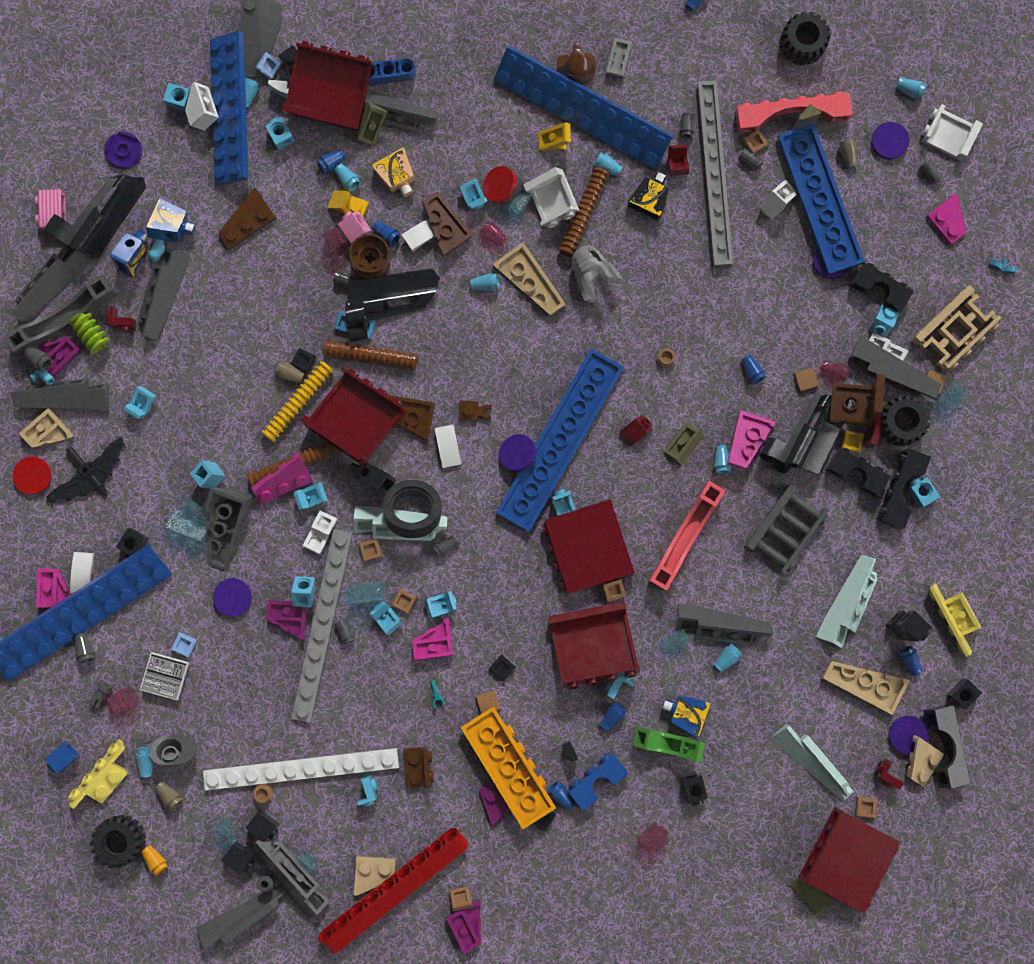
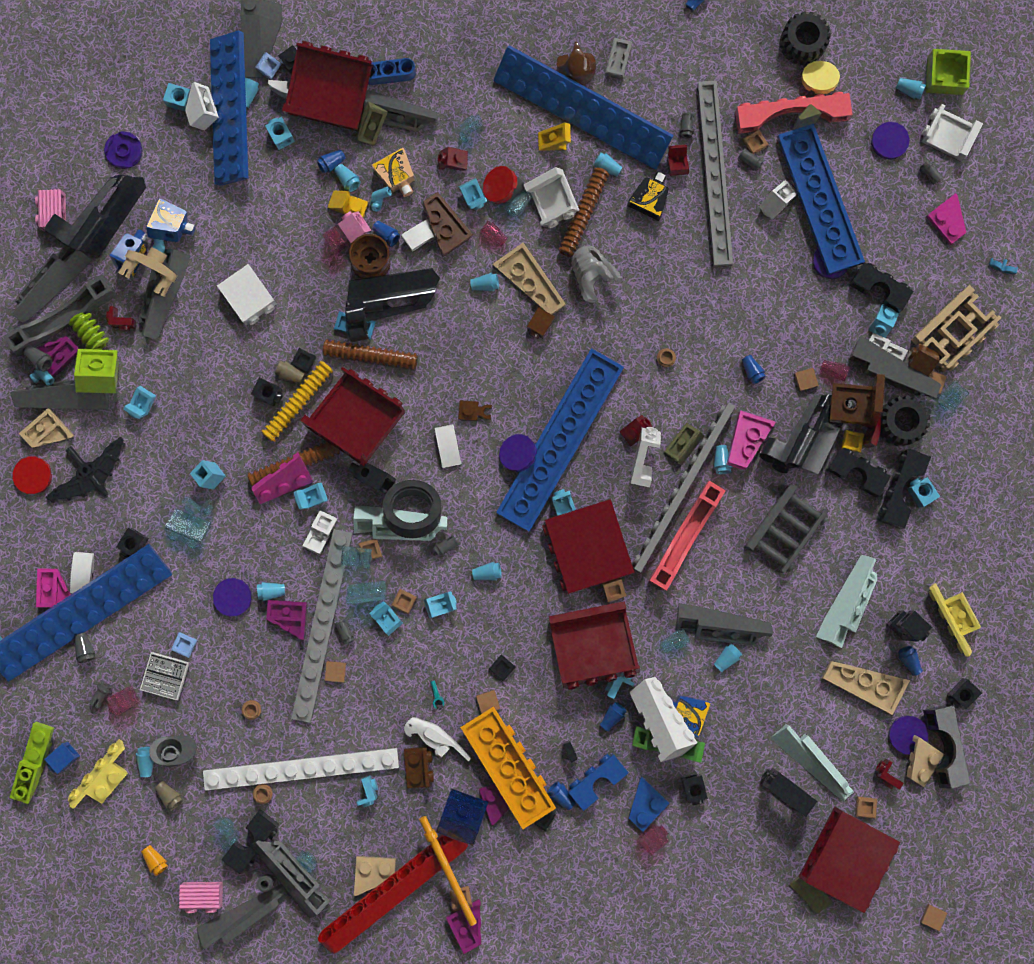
(33, 762): none -> lime slope
(96, 371): none -> lime container
(104, 850): black tyre -> none
(153, 260): none -> tan connector
(201, 896): none -> bright pink brick
(225, 519): dark grey wedge -> none
(247, 220): reddish brown wing -> none
(247, 295): none -> white panel
(251, 709): none -> medium nougat plate
(259, 389): none -> black brick
(270, 590): none -> medium azure cone
(303, 591): medium azure brick -> none
(335, 671): none -> medium nougat tile
(343, 279): dark grey pin -> none
(356, 557): none -> clear light blue bracket
(377, 198): none -> medium azure arm
(417, 416): reddish brown wing -> none
(431, 836): none -> light orange bar
(433, 736): none -> white animal
(434, 643): dark pink wing -> none
(453, 159): none -> dark red bracket
(462, 817): none -> clear blue container
(470, 124): none -> clear light blue bracket
(487, 572): none -> medium azure cone
(540, 323): none -> reddish brown brick
(641, 473): none -> white panel
(646, 805): none -> blue wing
(662, 719): none -> white wedge
(678, 494): none -> light grey plate
(788, 791): none -> black window
(820, 77): none -> light yellow tile
(849, 152): dark tan cone -> none
(923, 359): none -> reddish brown brick
(933, 917): none -> medium nougat tile
(948, 71): none -> lime container

